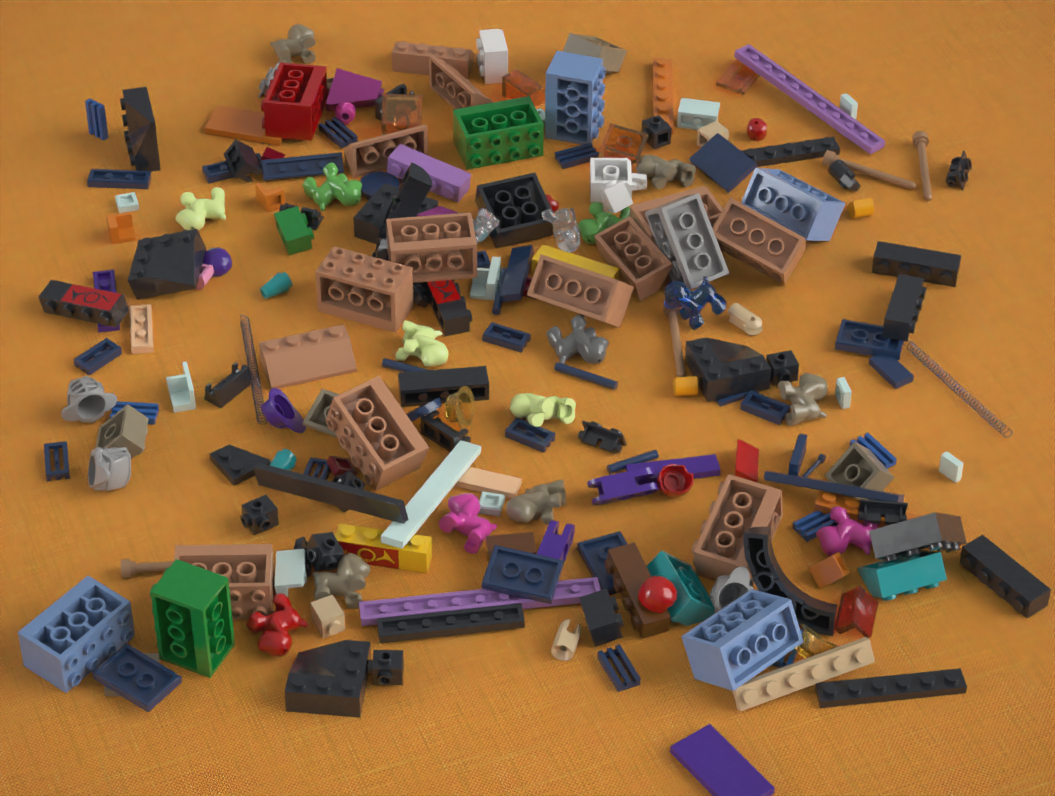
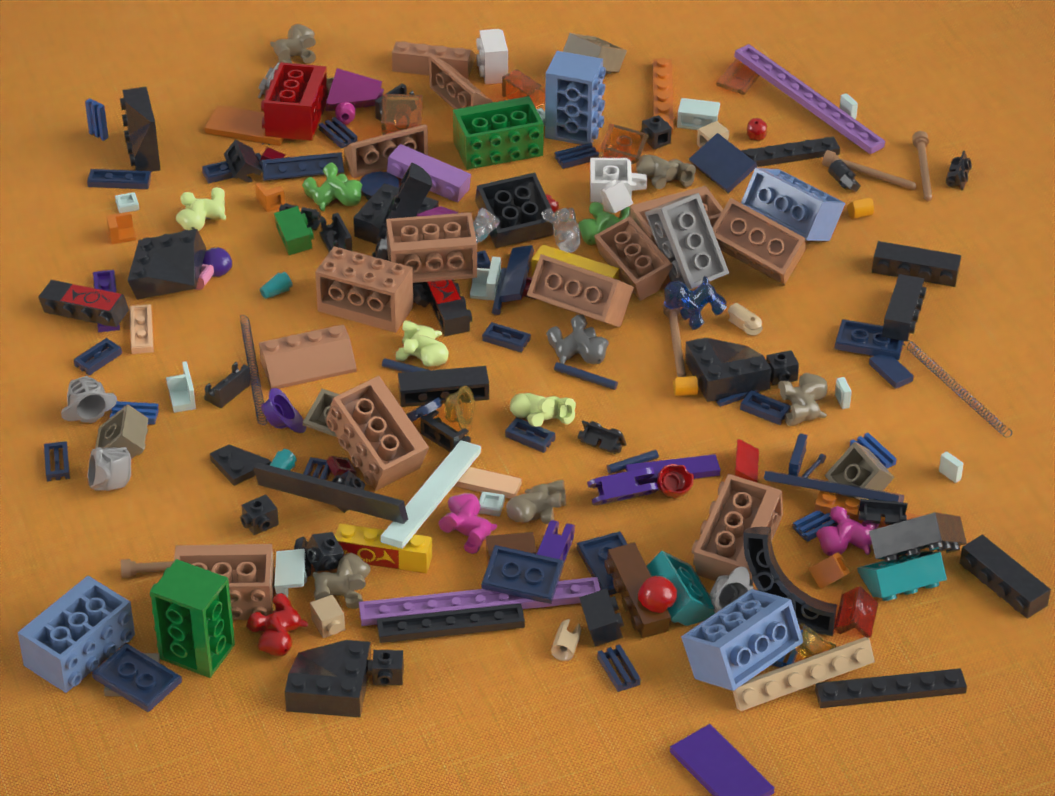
(335, 234): none -> black hinge

